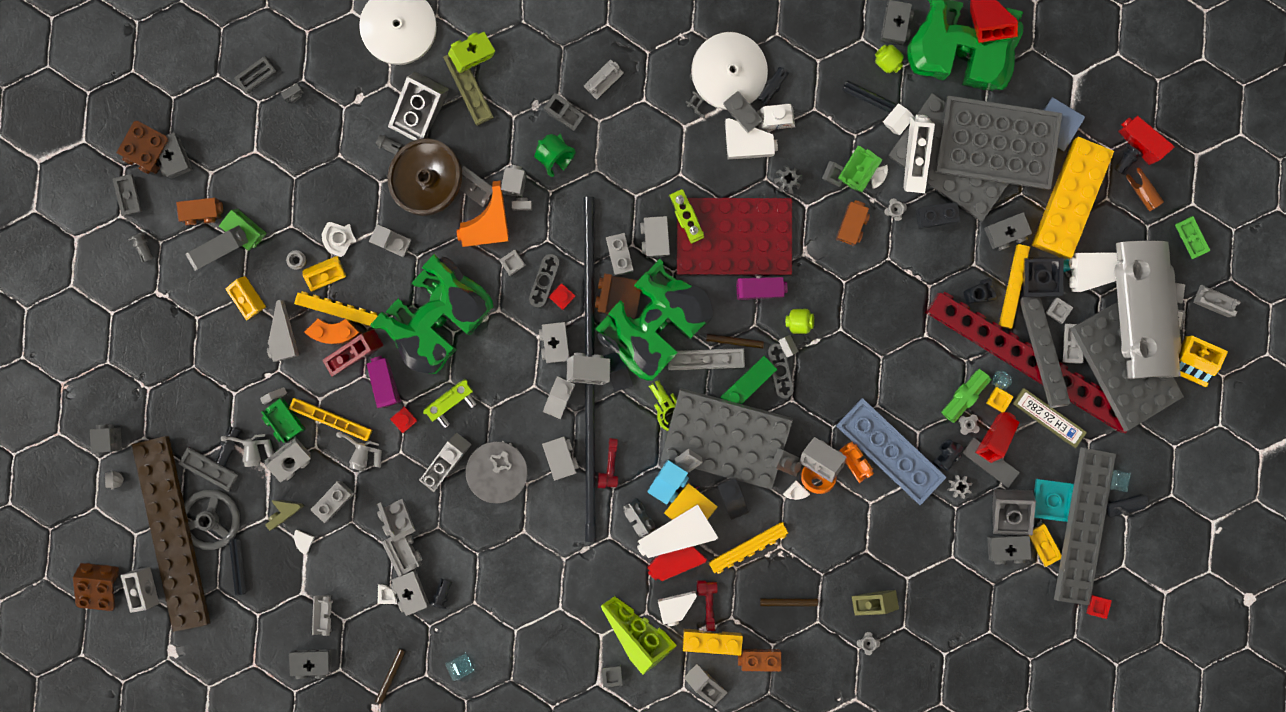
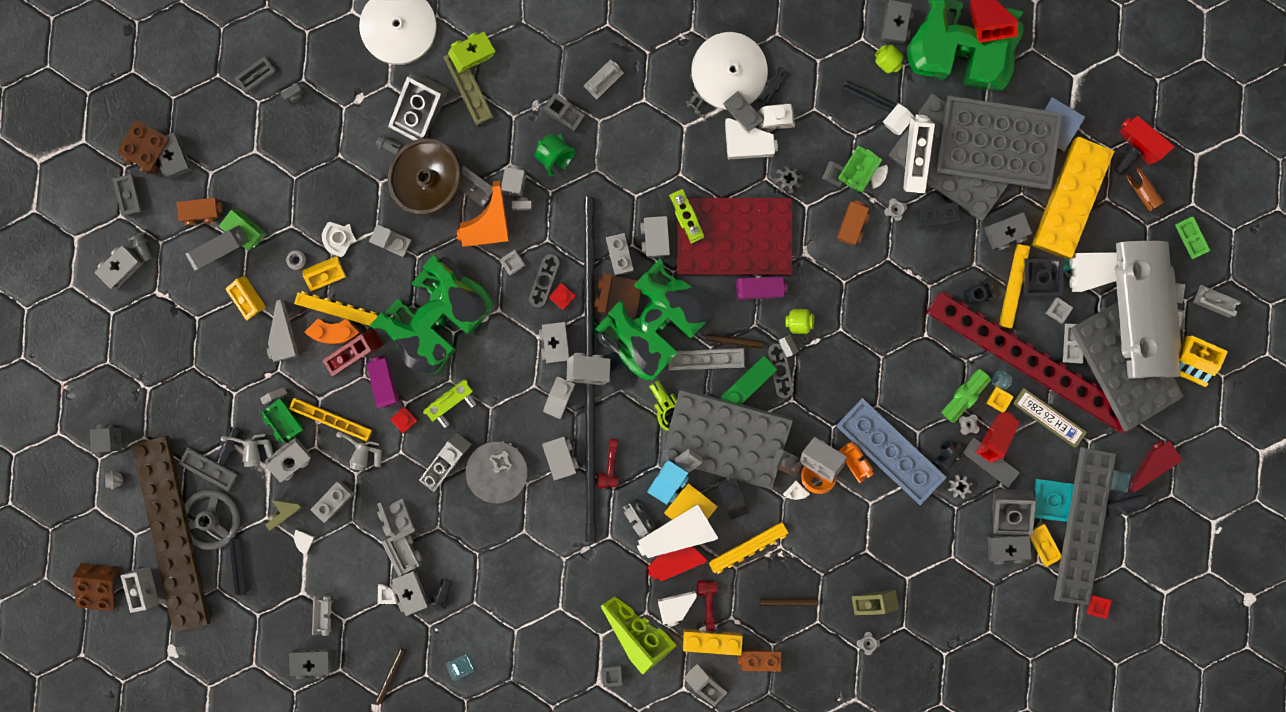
(128, 265): none -> light grey brick
(1044, 352): dark grey plate -> none
(1156, 462): none -> dark red slope

